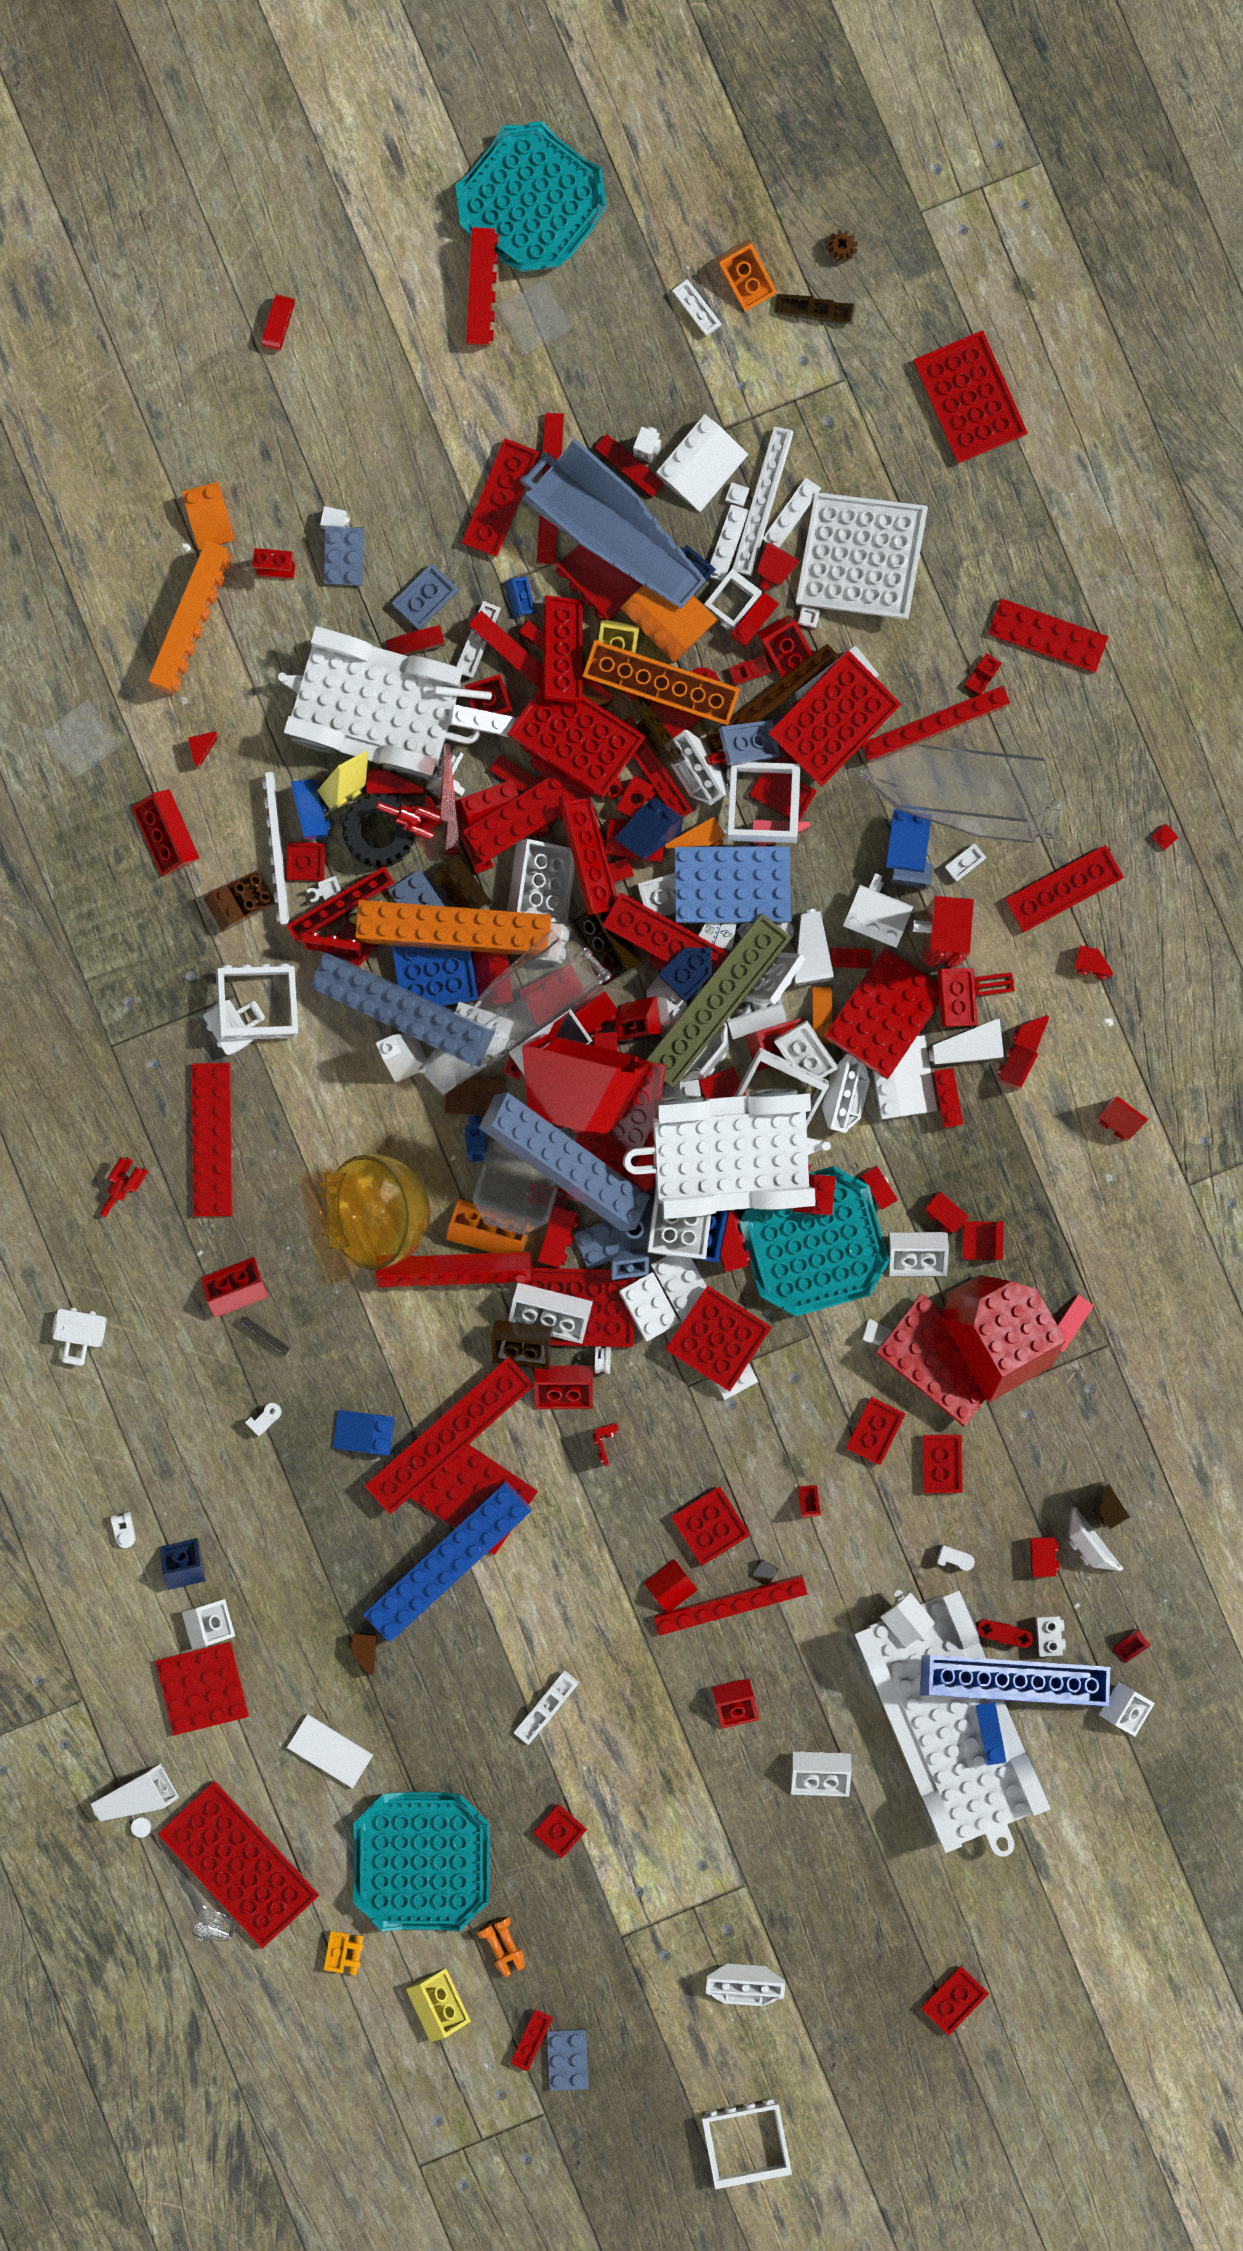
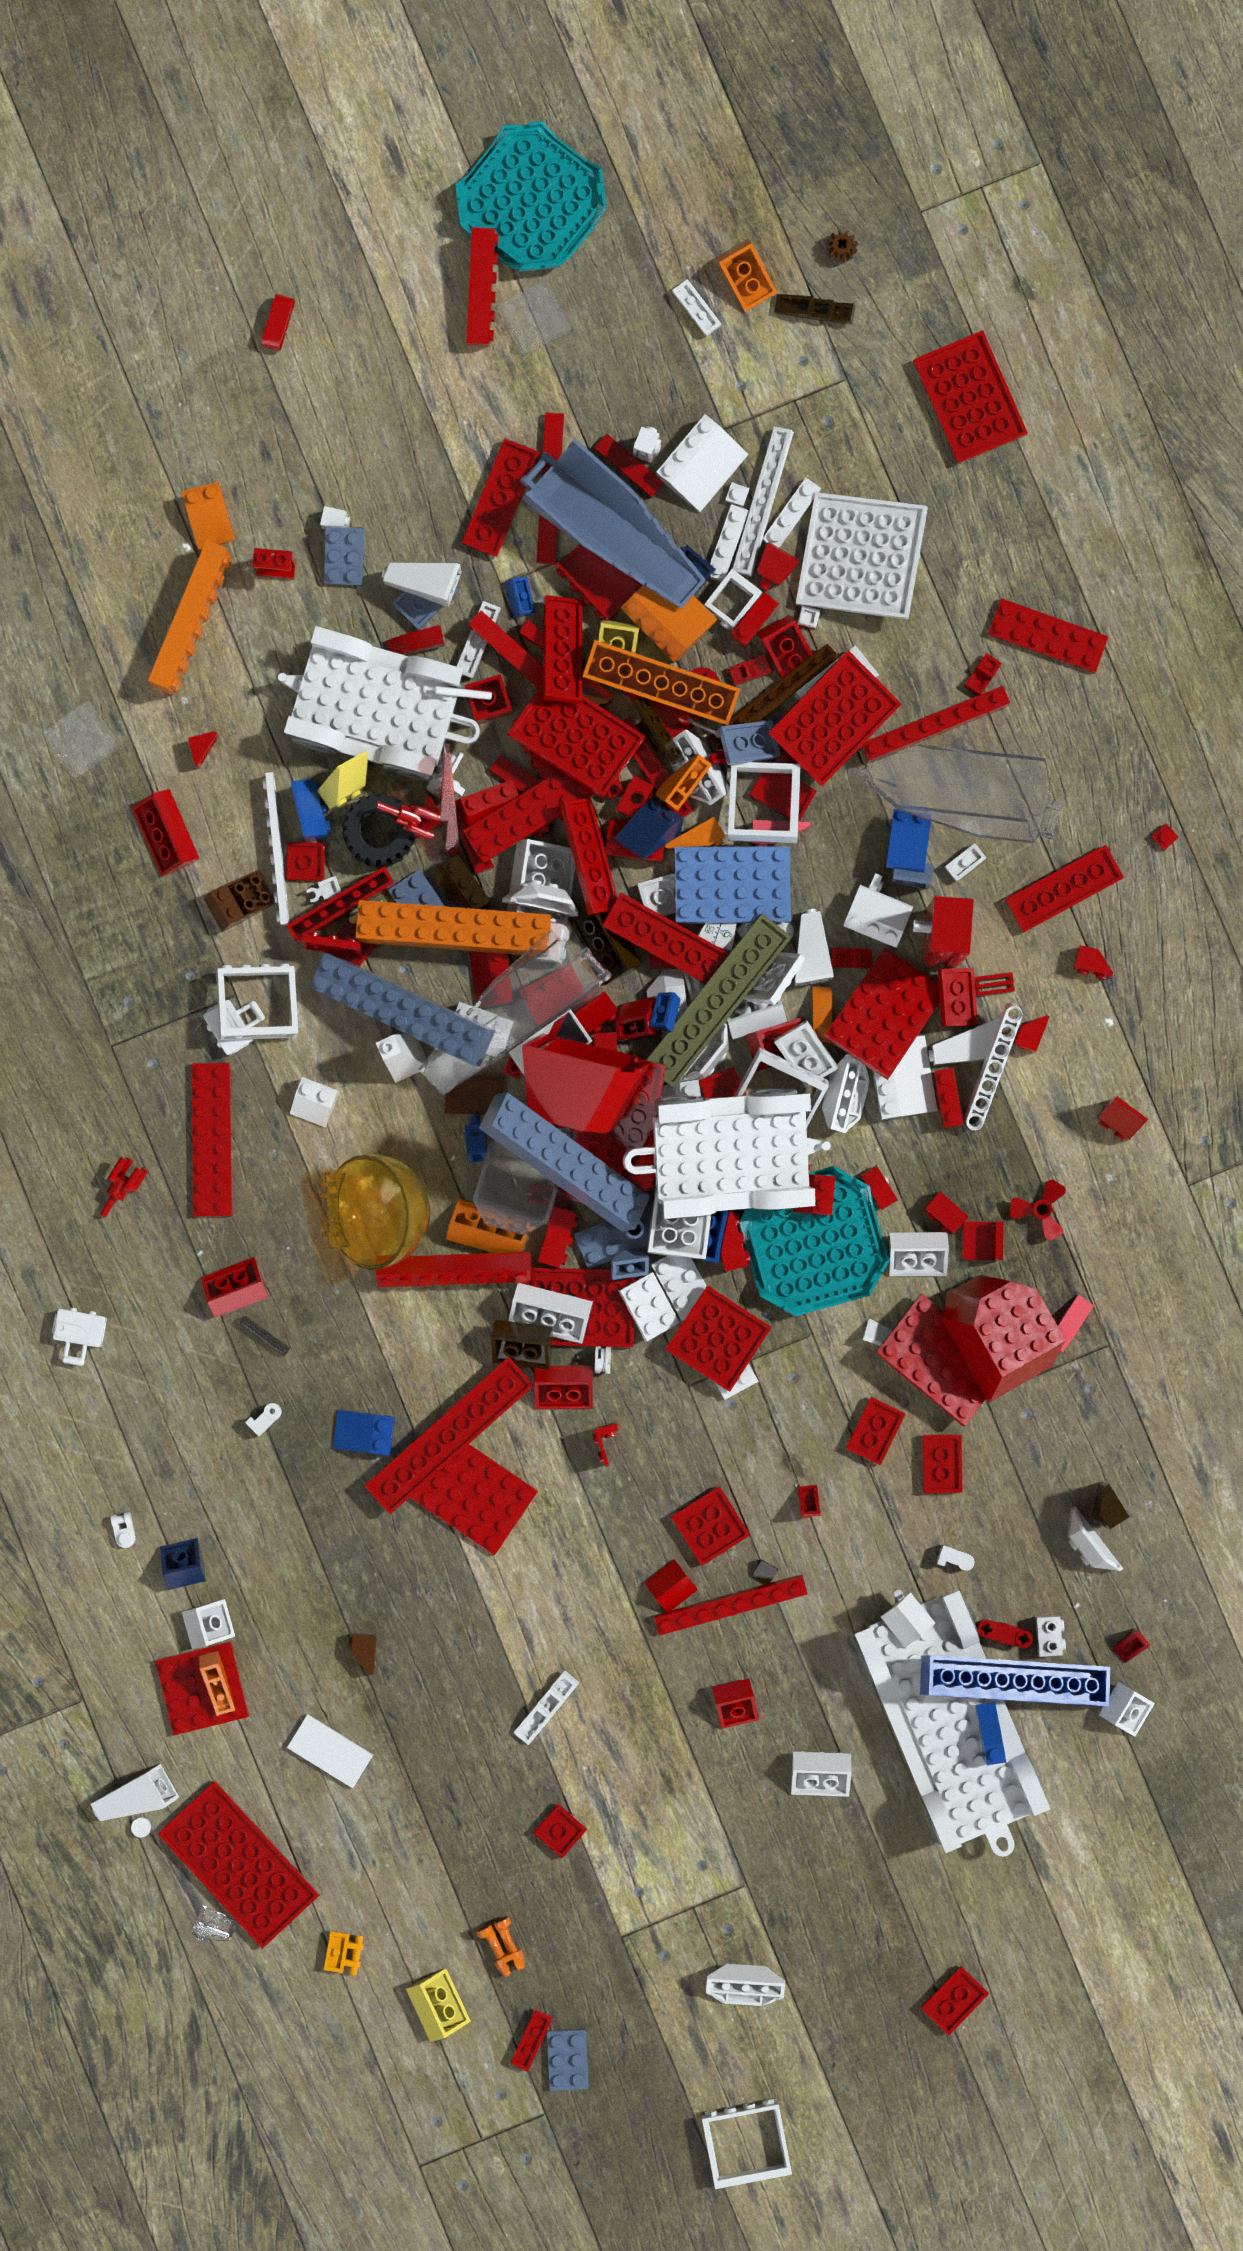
(216, 1683): none -> orange slope
(314, 1102): none -> white slope
(386, 782): red slope -> none
(421, 1861): teal plate -> none
(426, 580): none -> white slope
(436, 973): blue plate -> none
(448, 1561): blue brick -> none
(481, 720): white plate -> none
(542, 898): none -> white wedge
(621, 871): red brick -> none
(665, 1011): none -> blue slope
(683, 781): none -> orange slope
(687, 719): none -> hinge
(688, 971): dark blue tile -> none
(991, 1057): none -> white beam
(1017, 1067): red slope -> none
(1021, 1208): none -> red piece
(1043, 1556): red brick -> none

